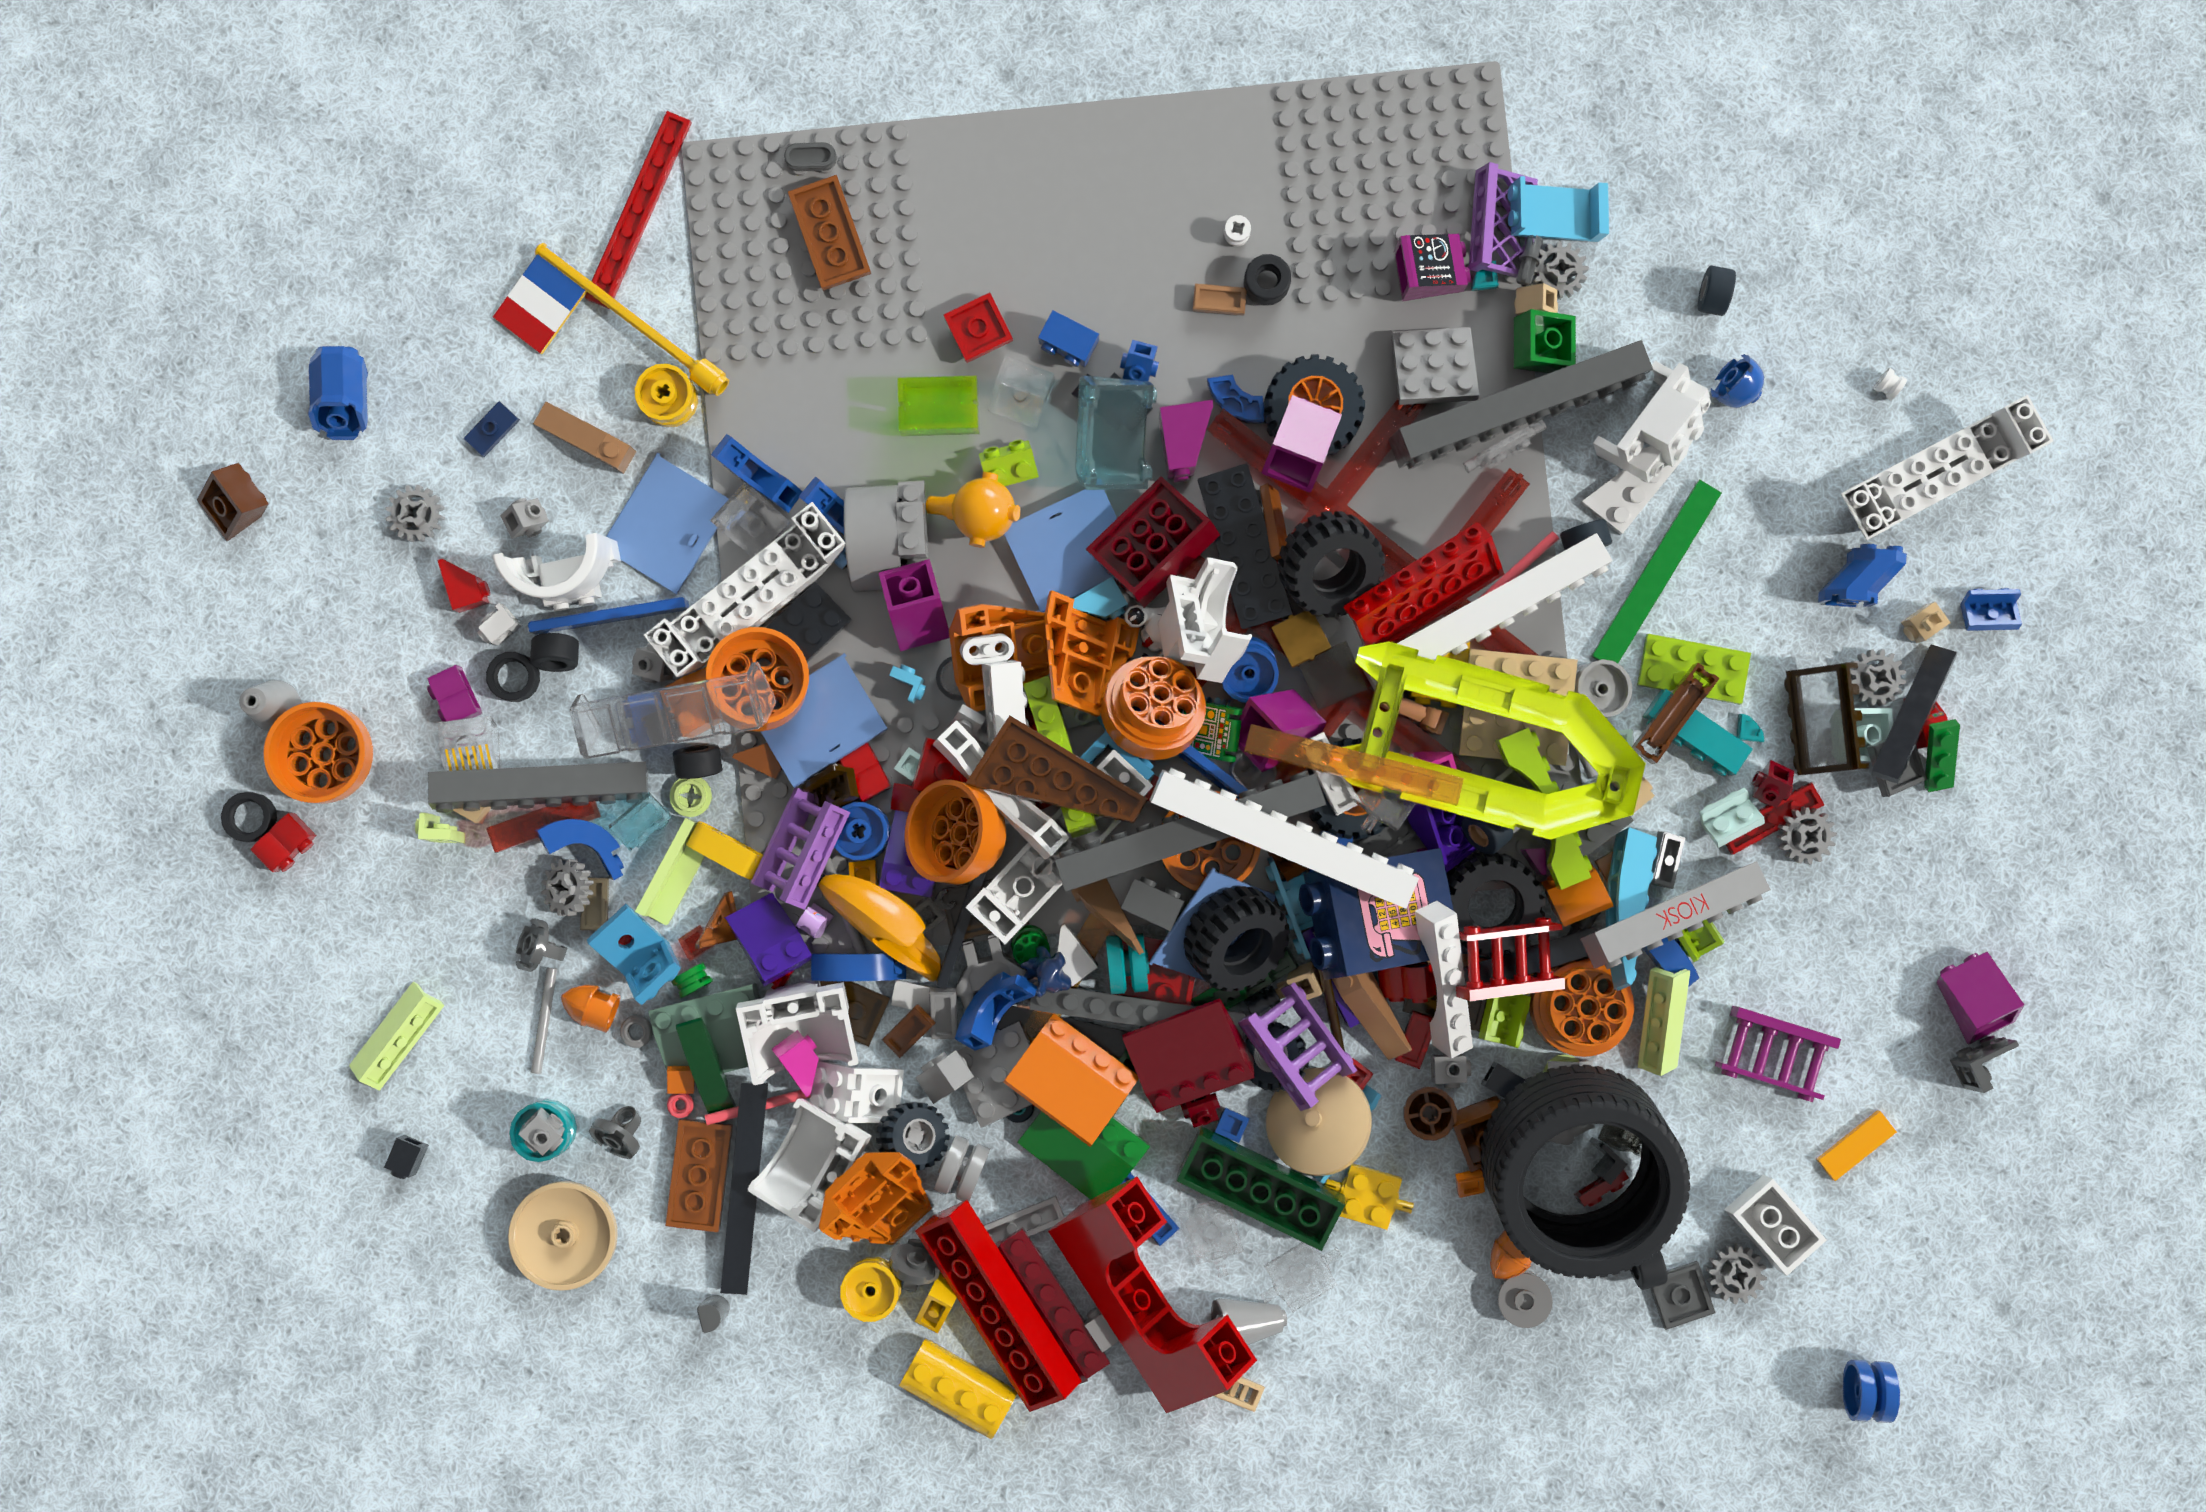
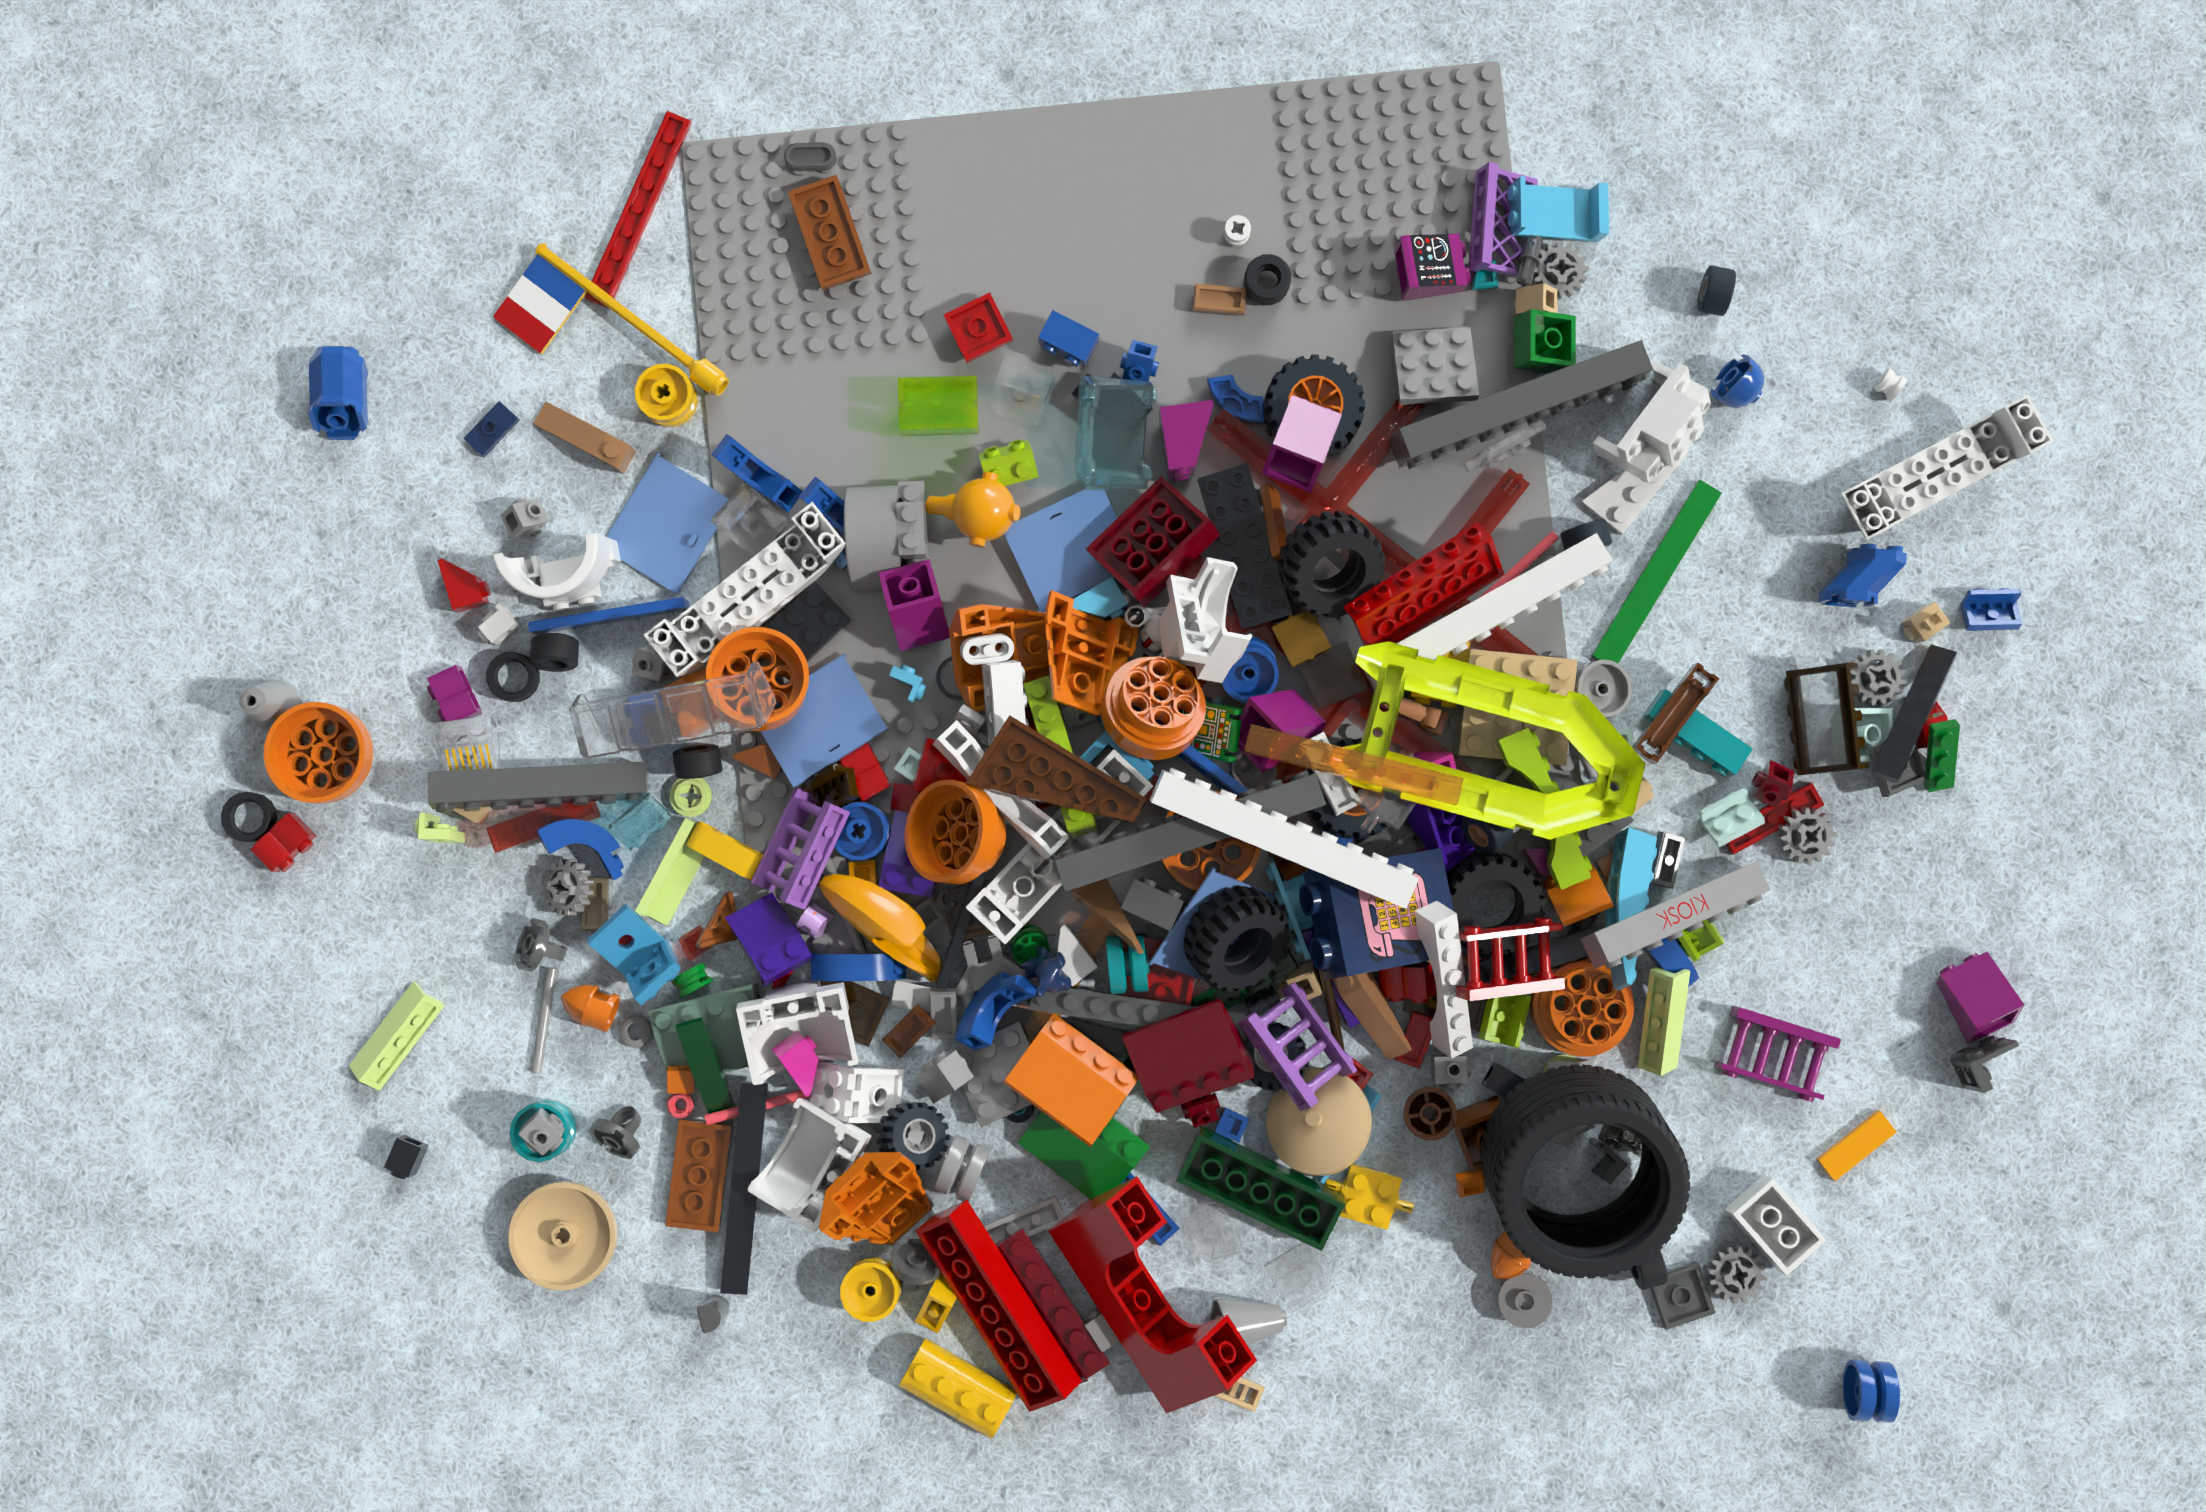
(232, 500): reddish brown slope -> none
(424, 508): light grey gear -> none
(1593, 1192): red plate -> none
(1669, 659): lime plate -> none
(1748, 729): teal tile -> none

